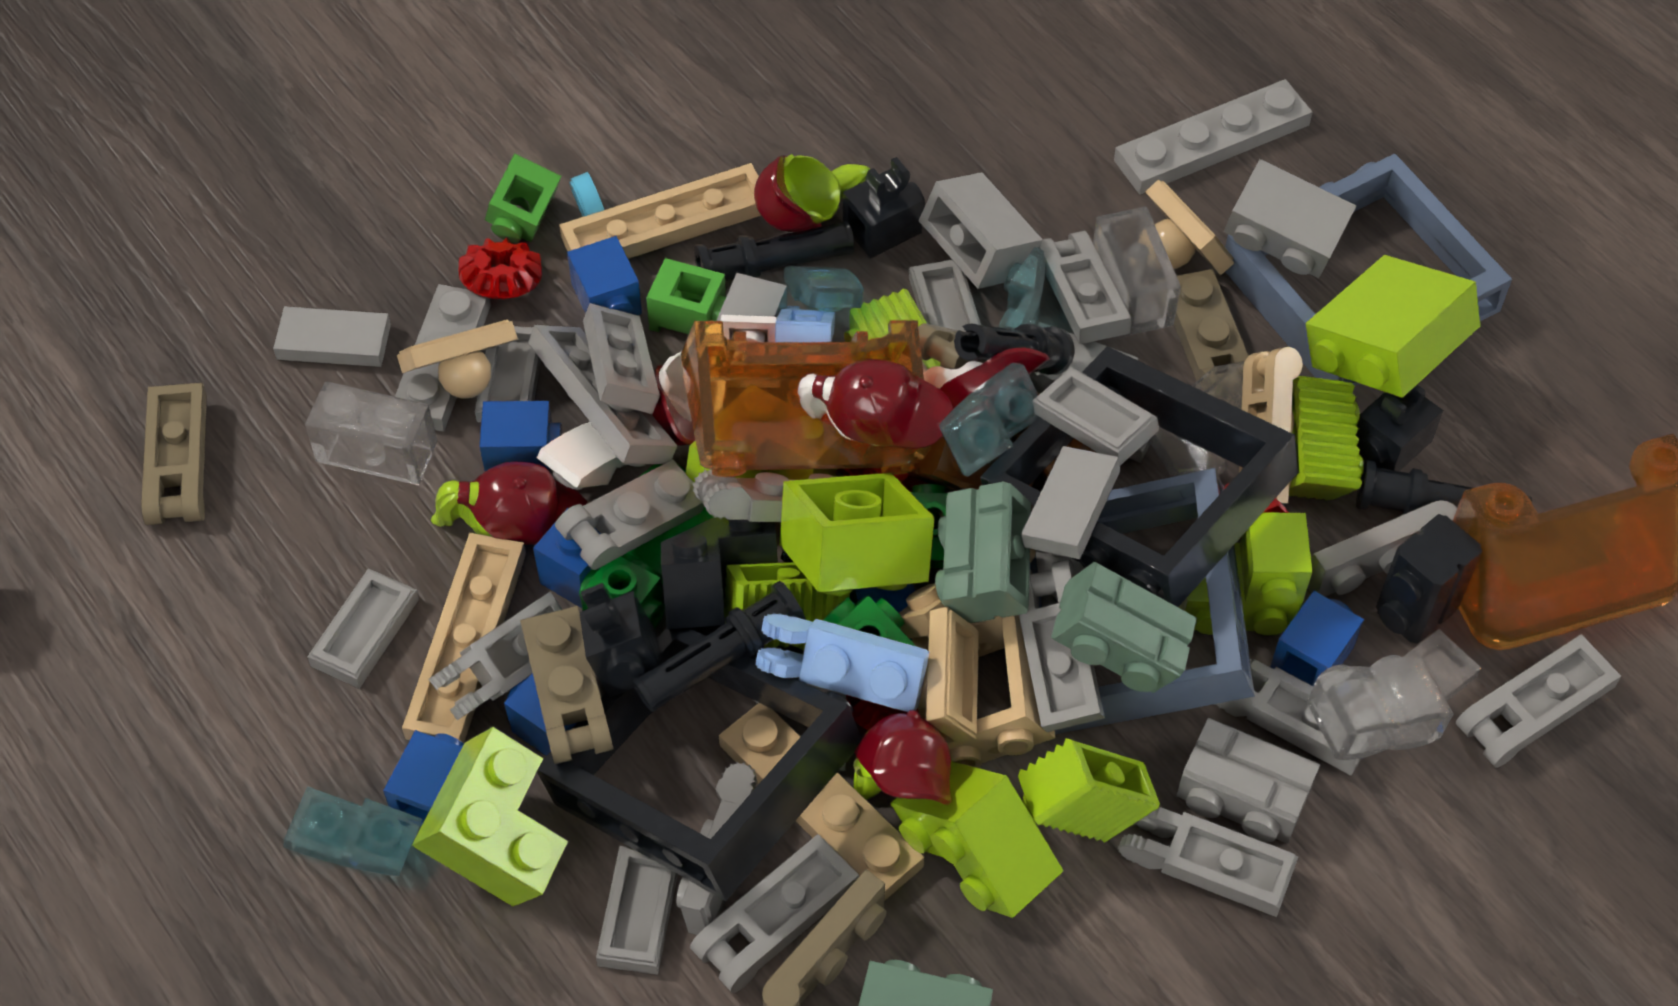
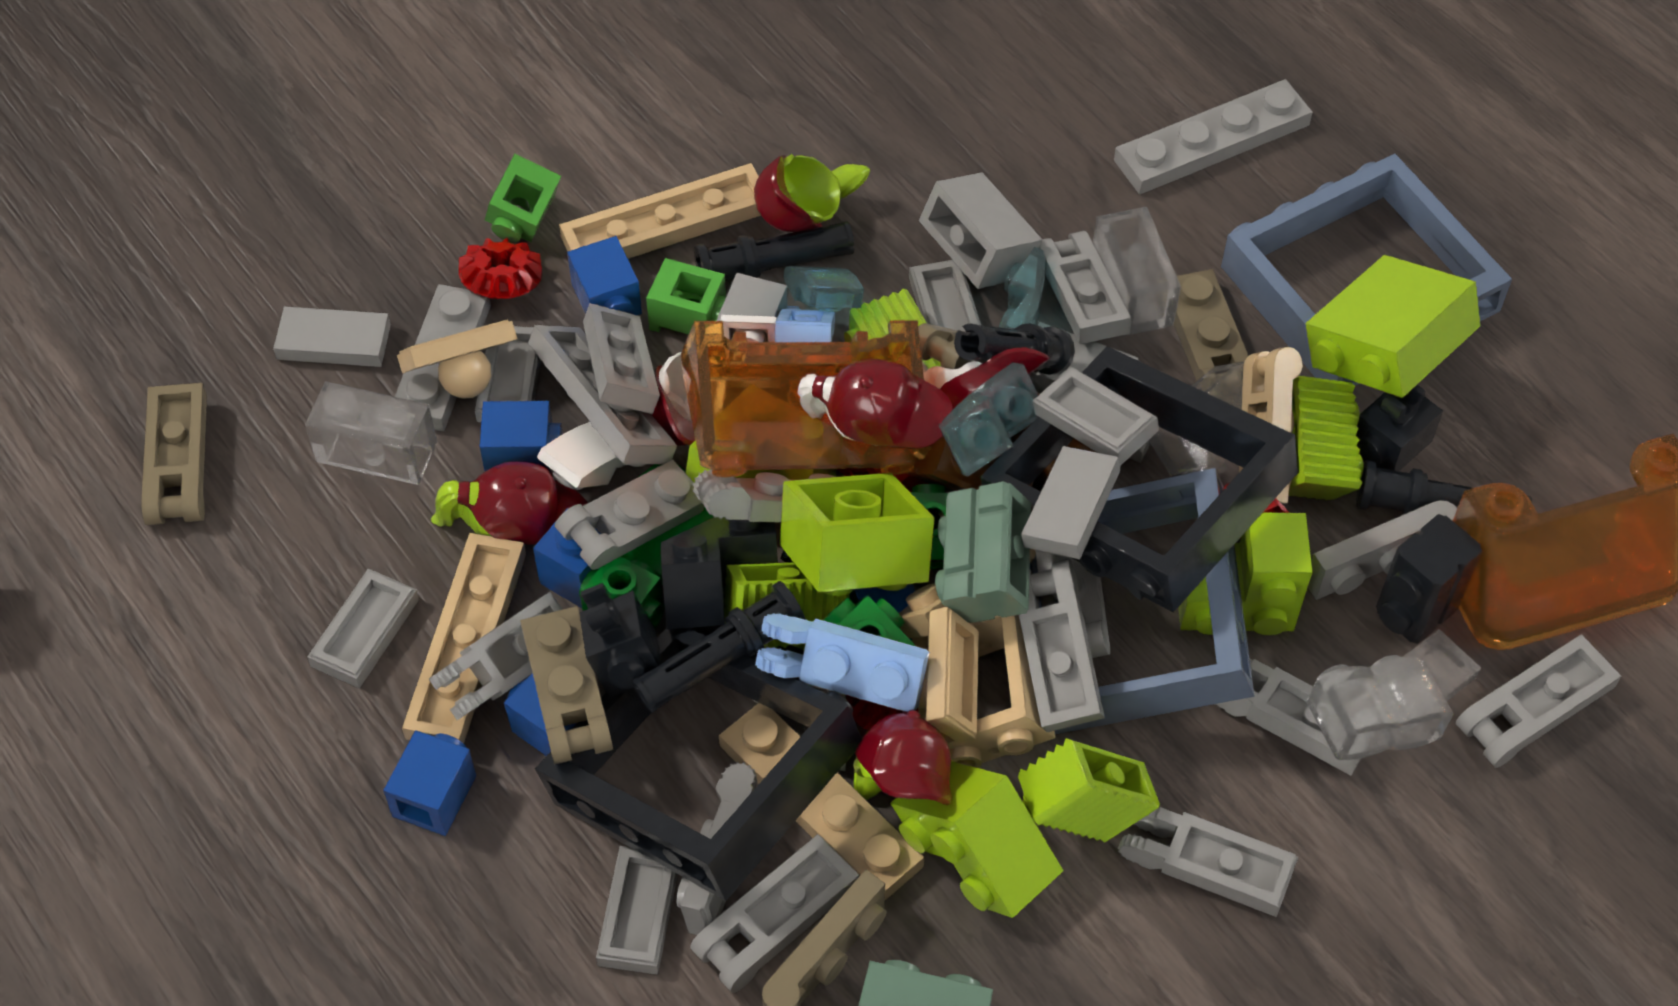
(350, 834): clear light blue slope -> none
(478, 823): lime brick -> none
(586, 194): medium azure tile -> none
(884, 209): black brick -> none
(1123, 629): sand green brick -> none
(1185, 232): tan tile -> none
(1247, 782): light grey brick -> none
(1288, 219): light grey brick -> none
(1317, 638): blue brick -> none

